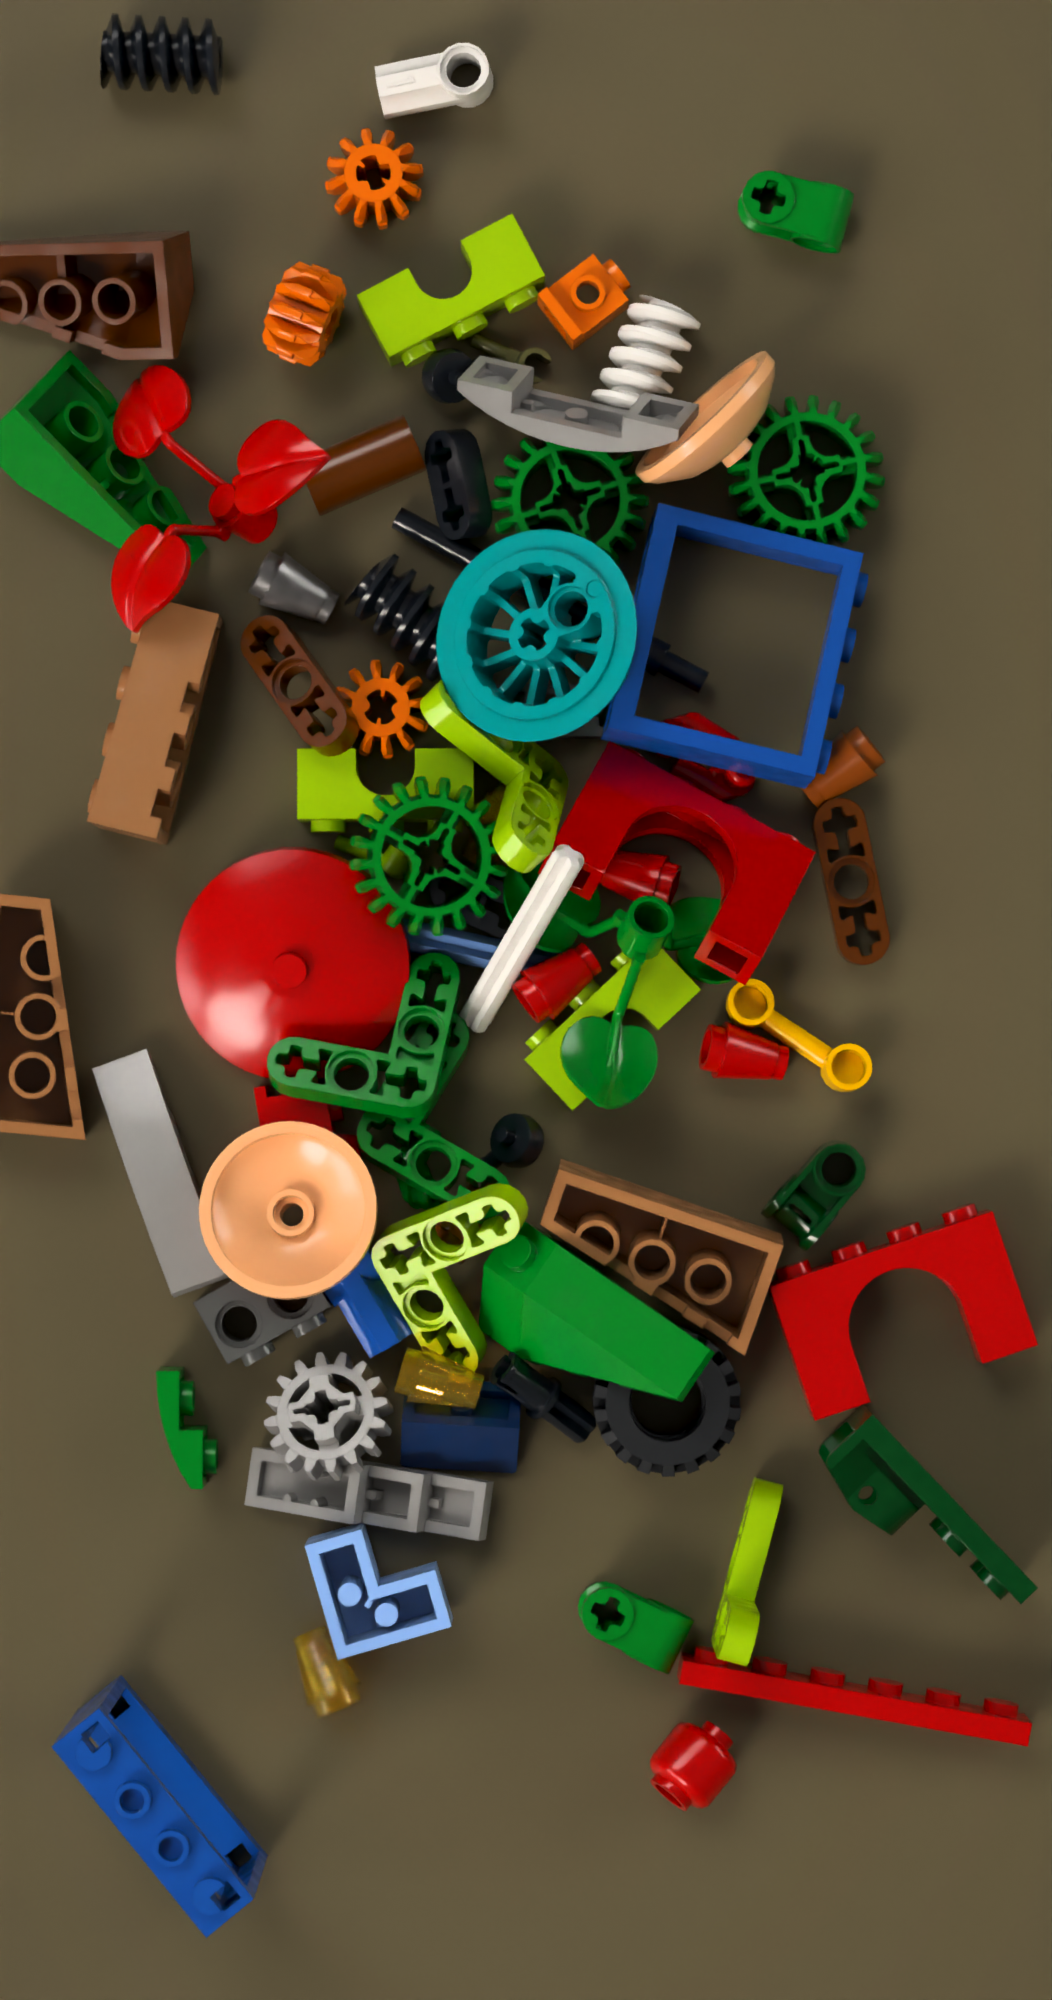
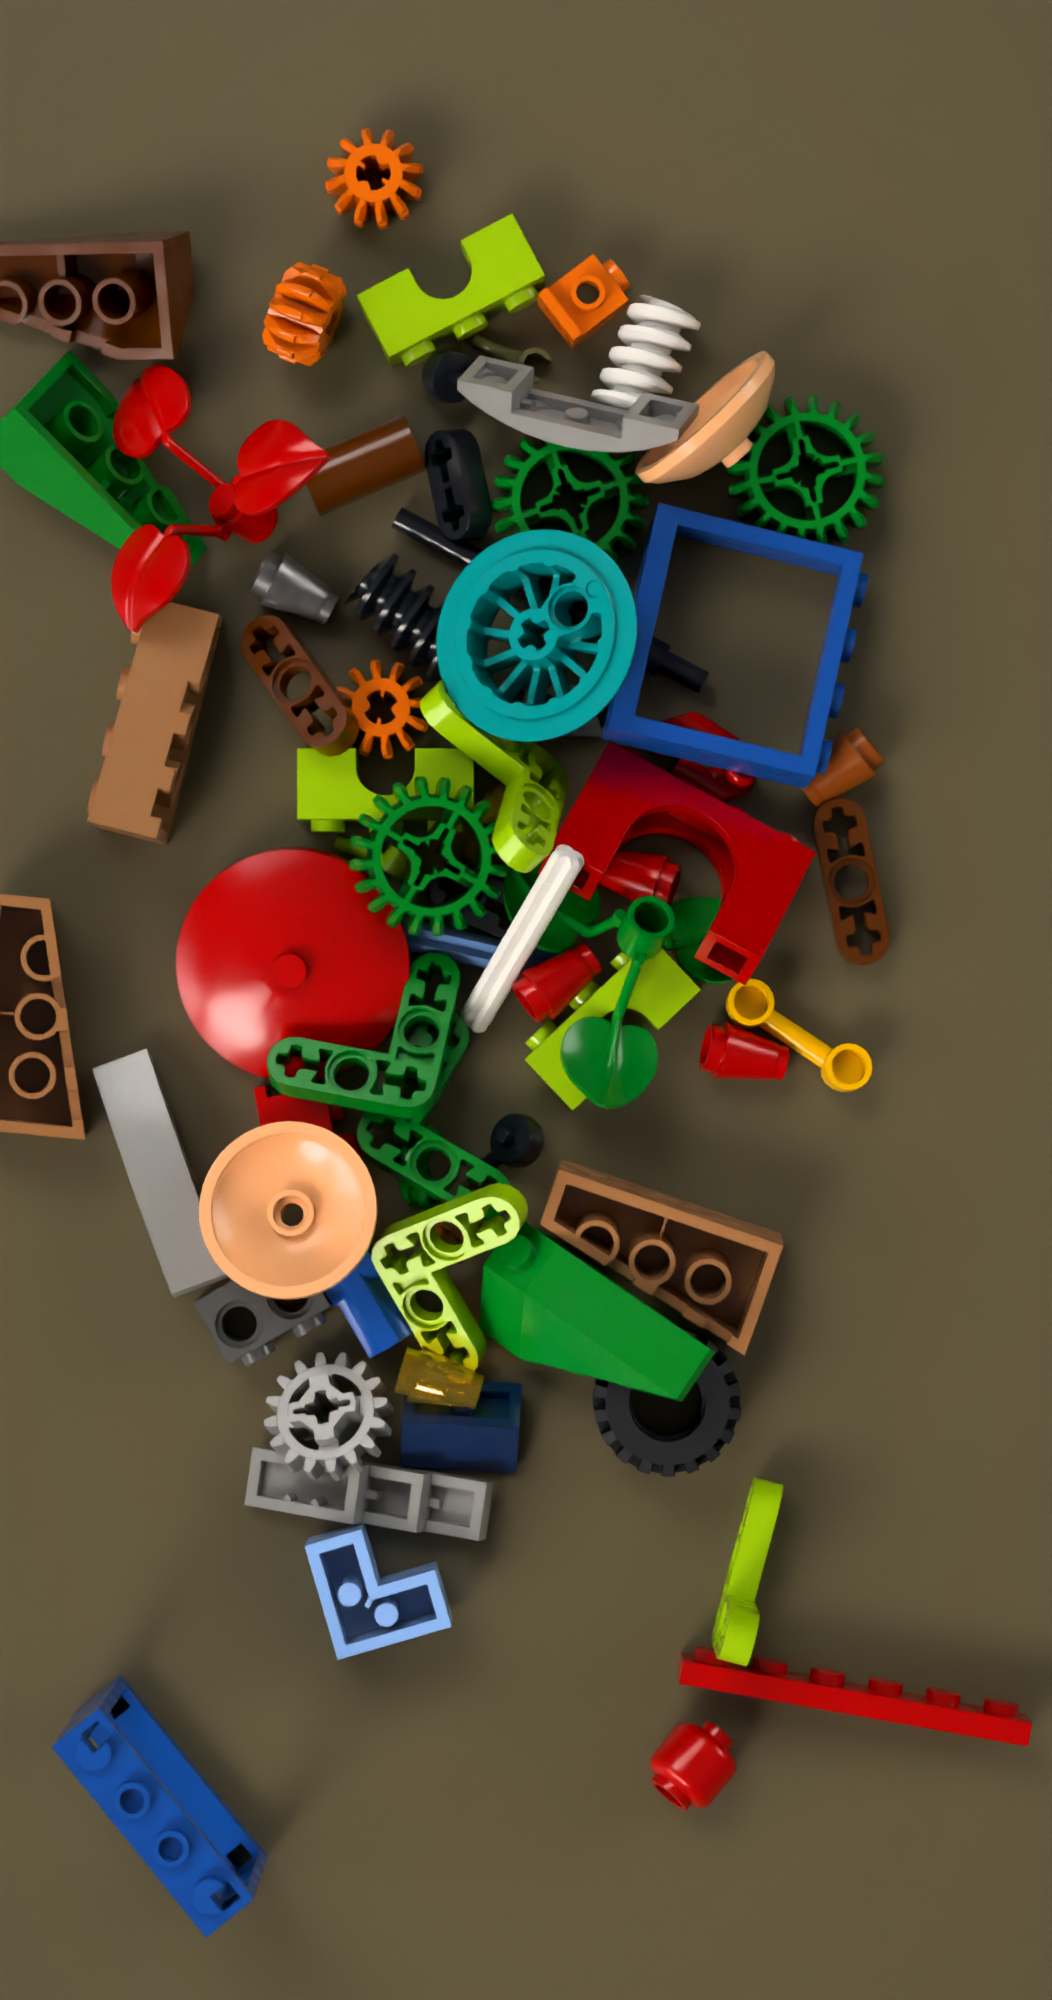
(161, 54): black piece -> none
(188, 1443): green slope -> none
(326, 1681): clear yellow cone -> none
(425, 82): white piece -> none
(542, 1397): black axle -> none
(643, 1628): green piece -> none
(805, 211): green piece -> none
(814, 1195): dark green piece -> none
(818, 1301): red arch -> none
(868, 1455): dark green plate -> none

